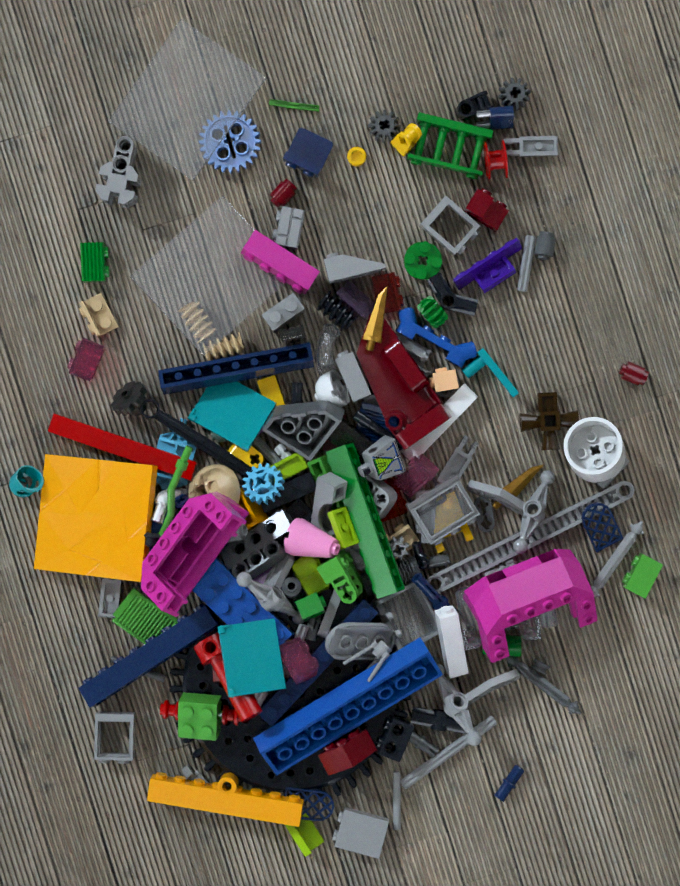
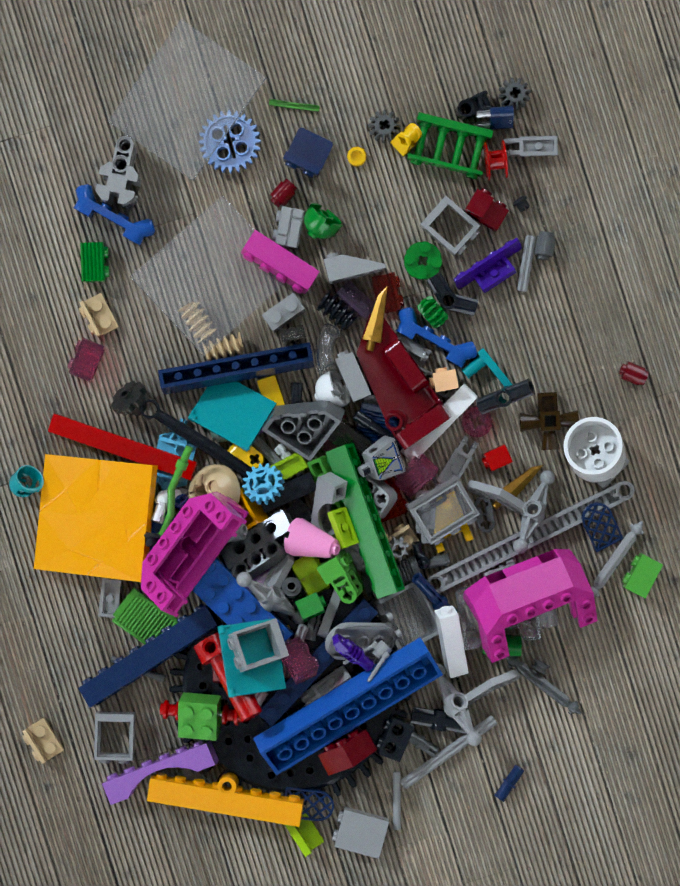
(42, 740): none -> tan bracket
(134, 231): none -> blue plate
(196, 758): none -> medium lavender arch
(276, 640): none -> light grey window
(321, 223): none -> green cylinder
(326, 685): none -> light grey hinge
(352, 652): none -> dark purple hinge
(468, 425): none -> clear pink gear
(496, 458): none -> red brick
(515, 392): none -> black piece
(521, 203): none -> black piece

